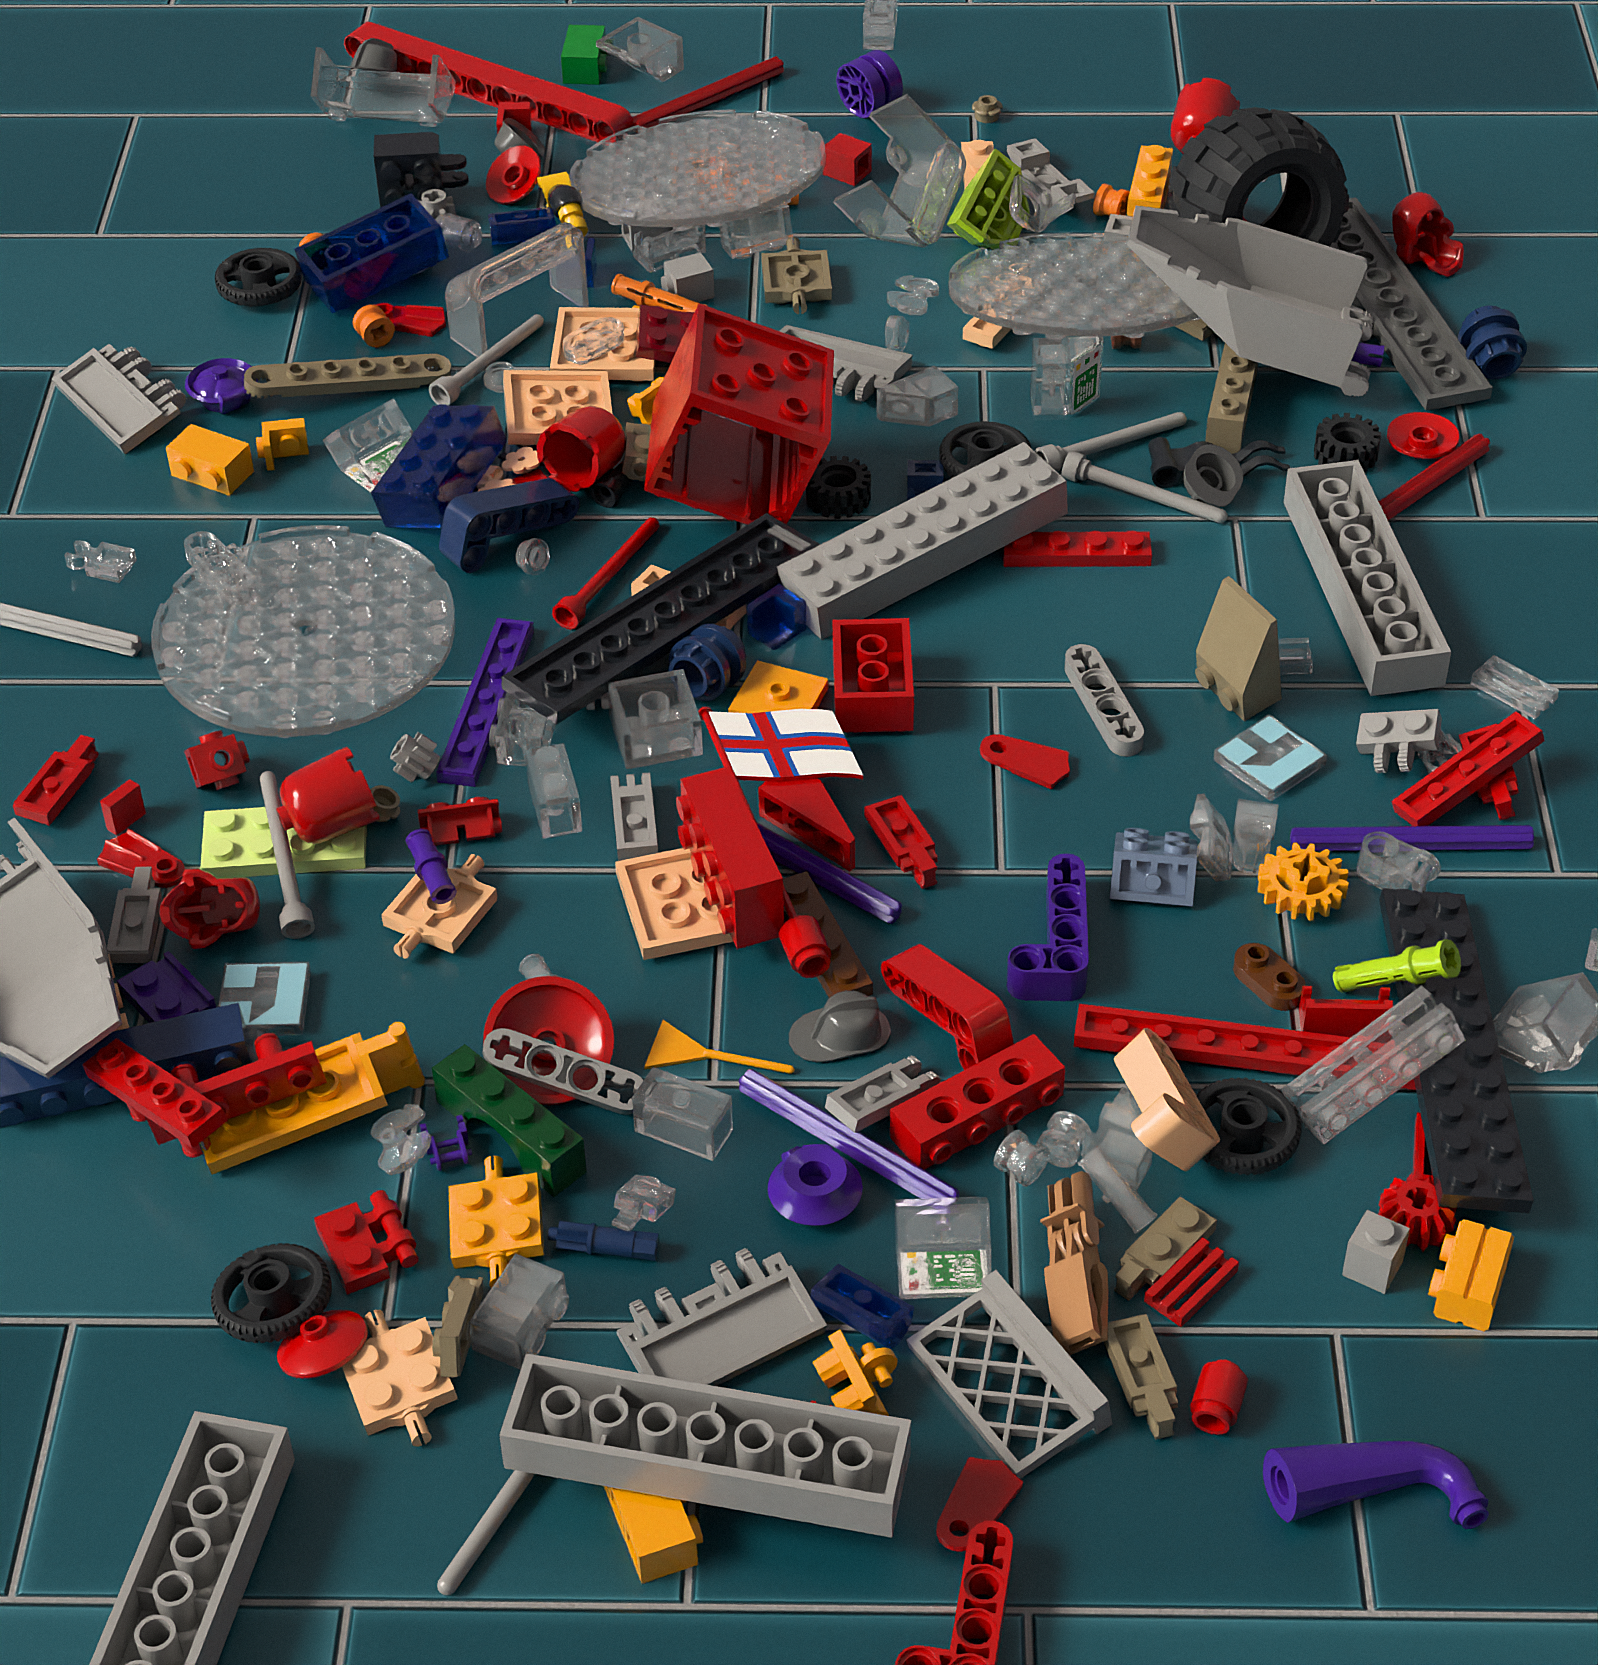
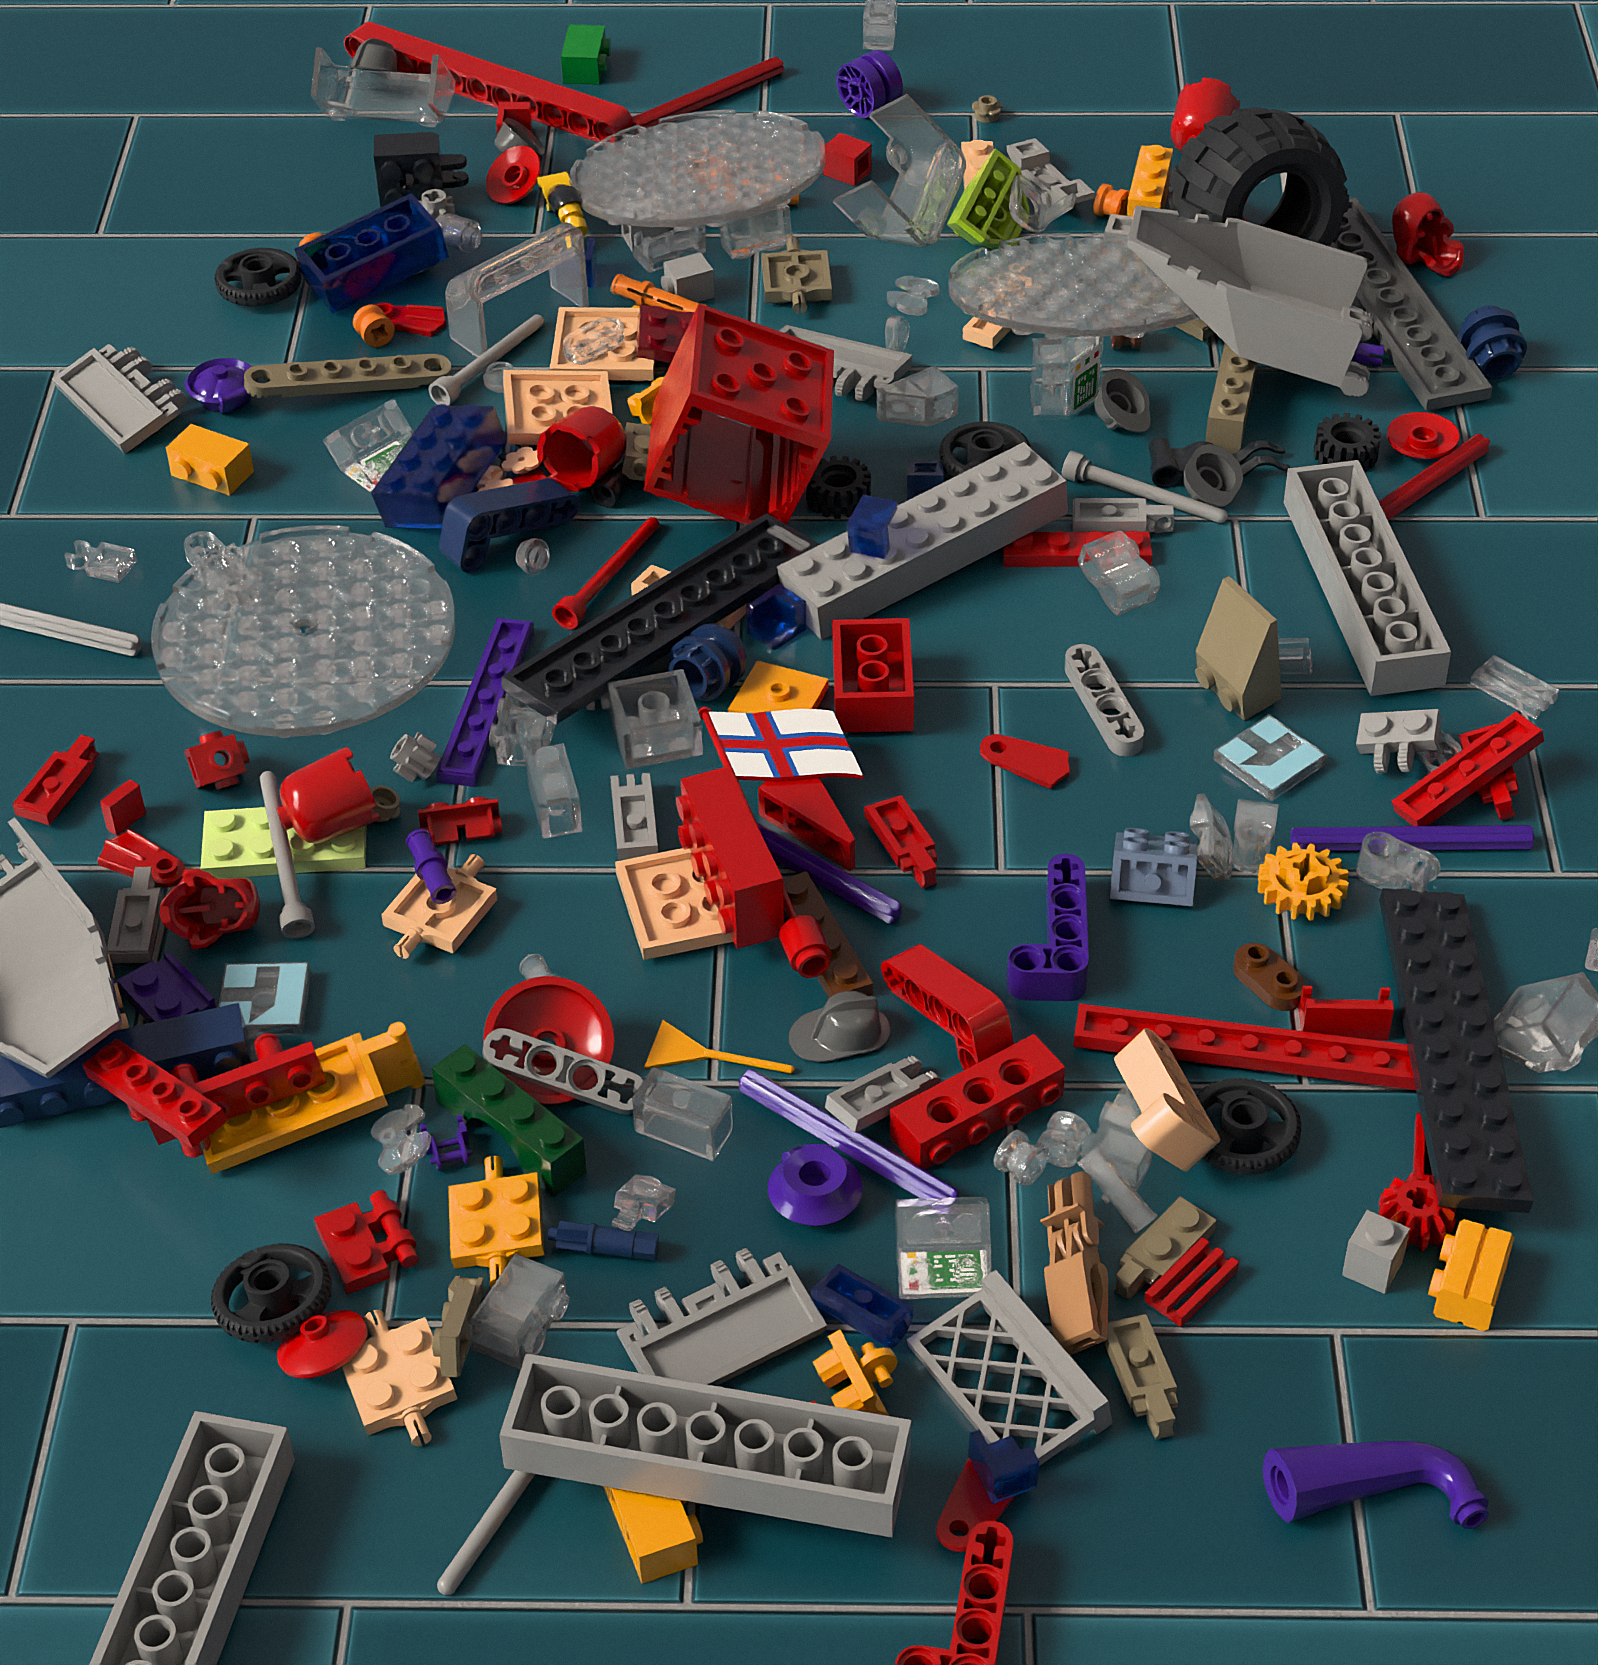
(282, 439): light orange bracket -> none
(519, 225): clear blue brick -> none
(645, 48): clear slope -> none
(869, 526): none -> clear blue panel
(1003, 1466): none -> clear blue panel
(1056, 455): light grey piece -> none
(1119, 572): none -> clear brick
(1121, 514): none -> light grey hinge
(1123, 402): none -> dark grey piece
(1218, 1396): red brick -> none
(1373, 1064): clear brick -> none
(1412, 965): lime pin -> none

